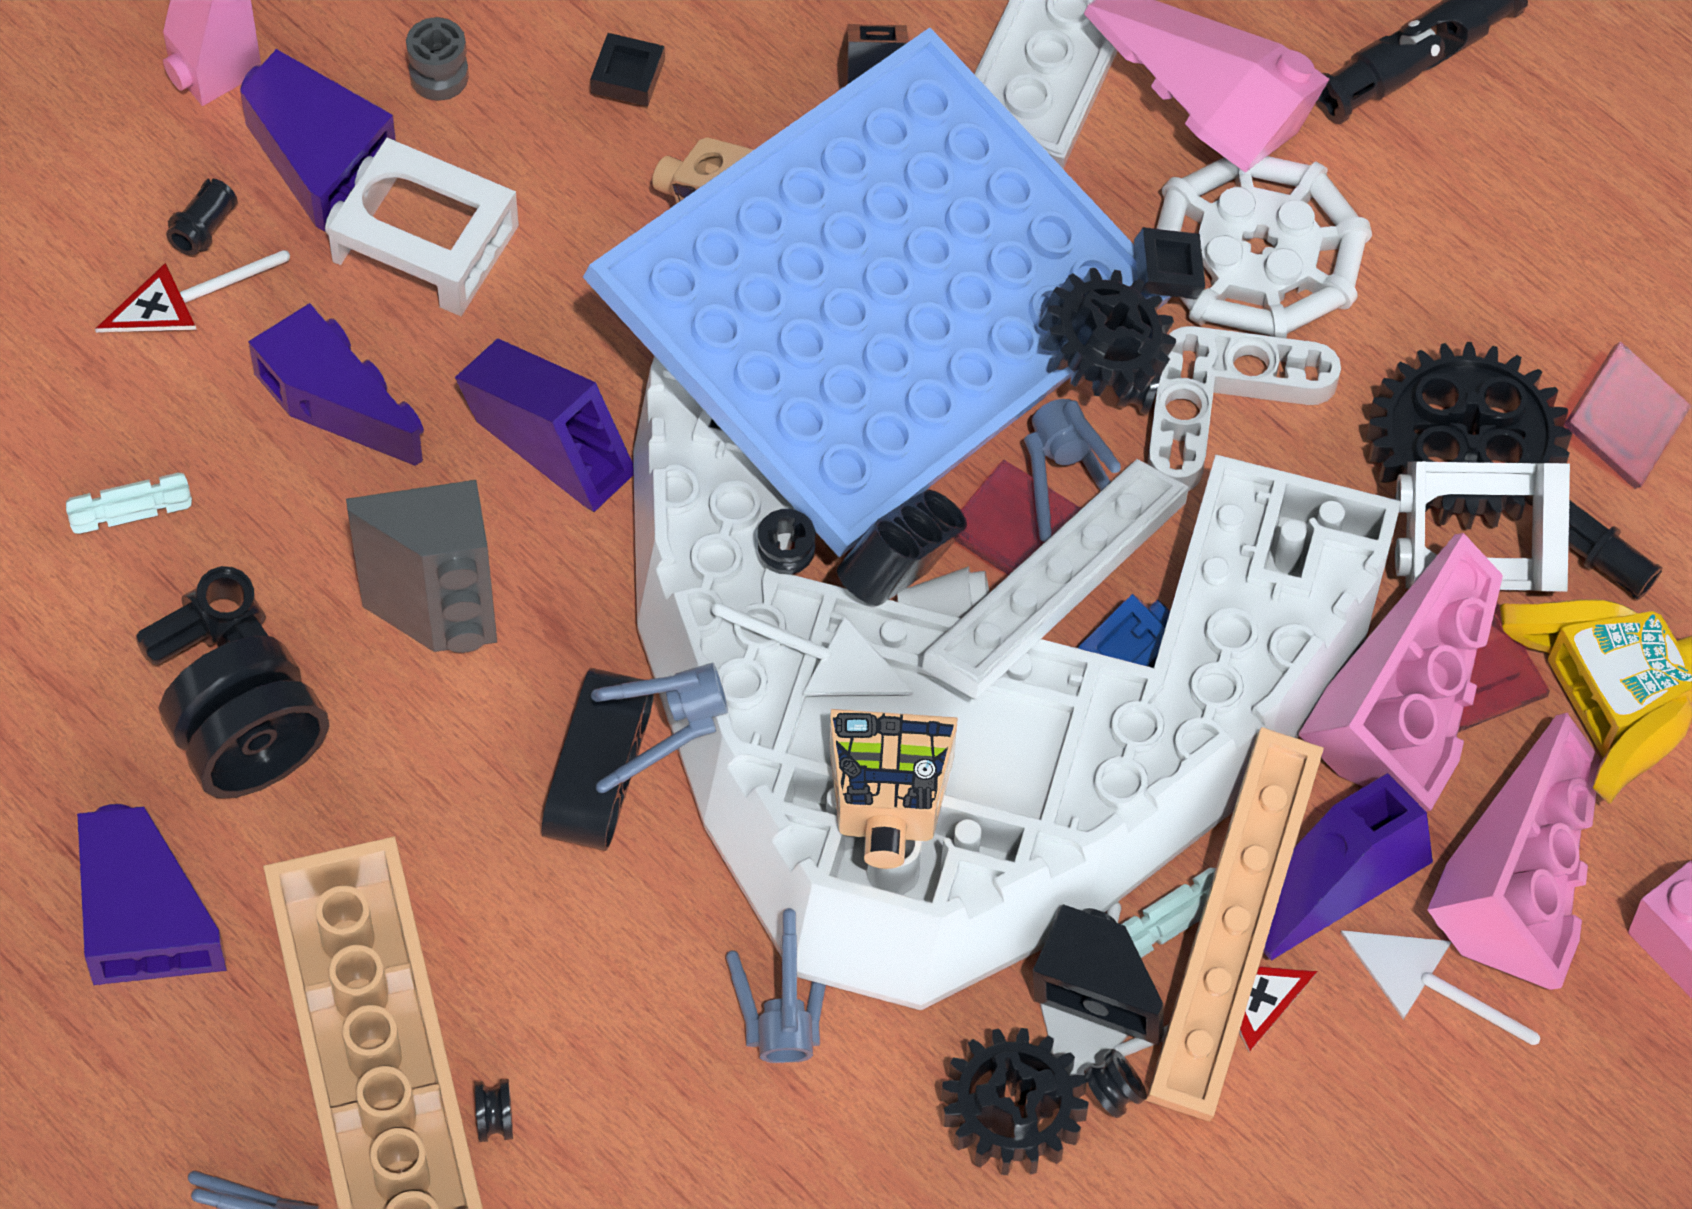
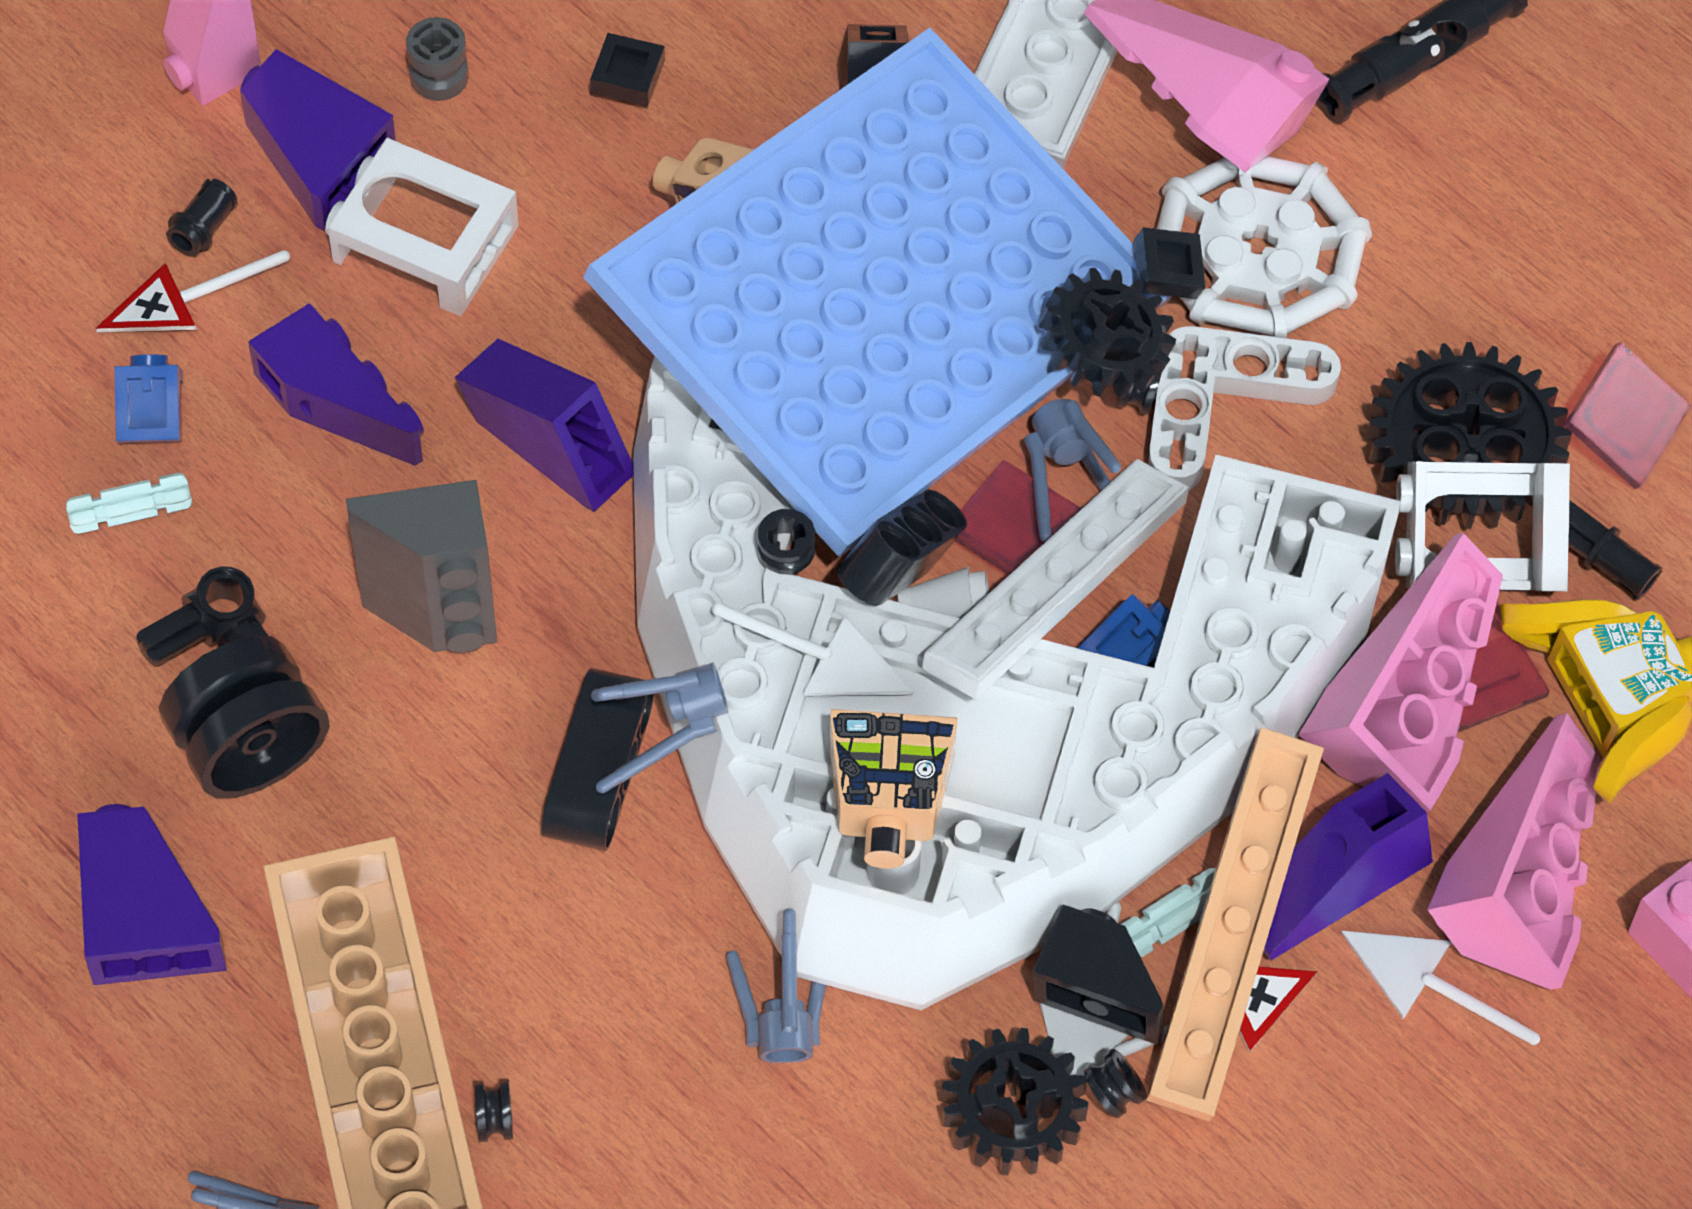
(148, 400): none -> bracket

